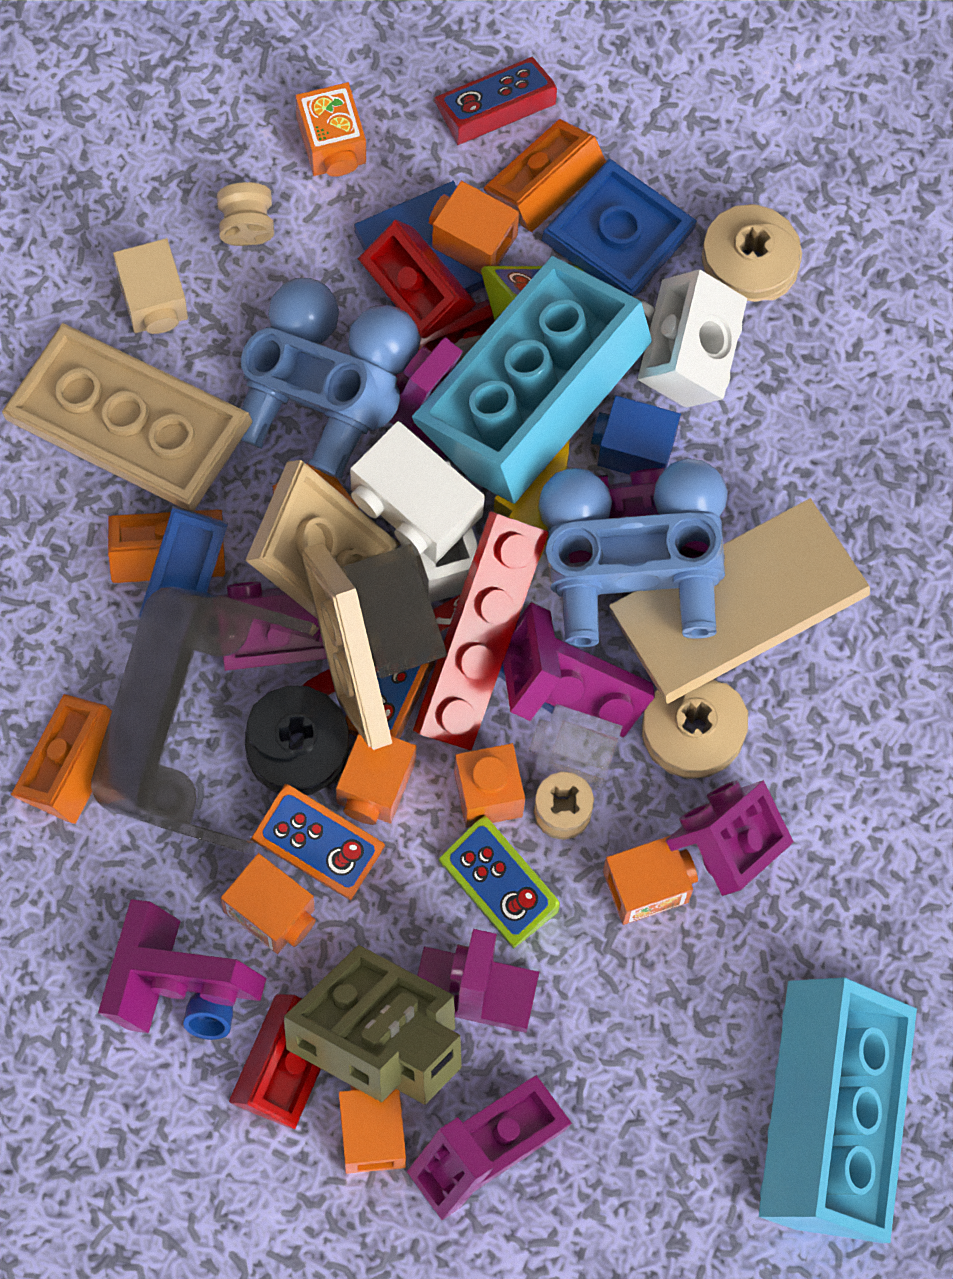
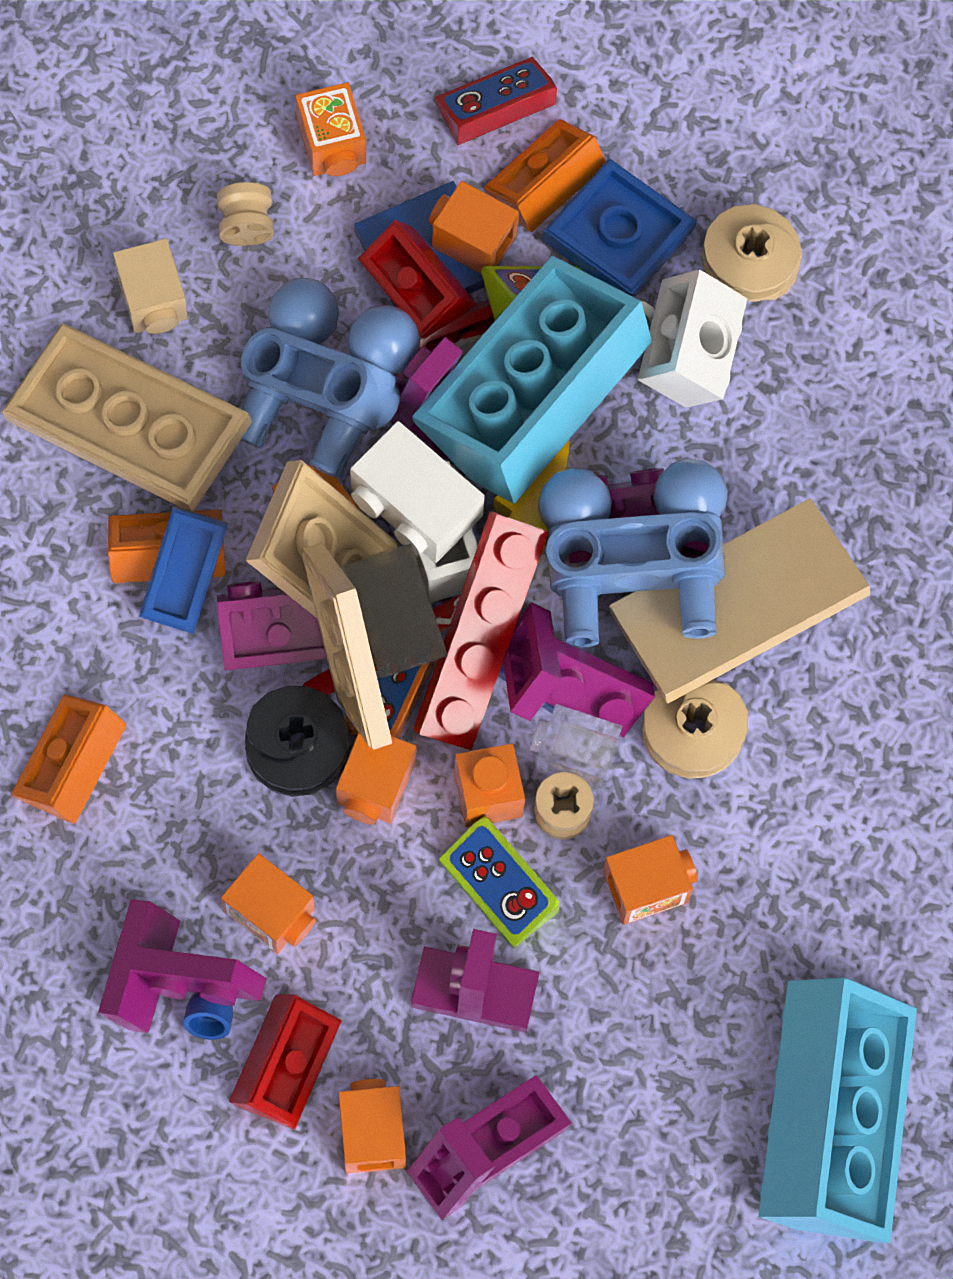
(168, 634): clear smoke windscreen -> none
(318, 841): slope -> none
(377, 1028): olive piece -> none
(635, 436): blue brick -> none
(735, 833): magenta bracket -> none

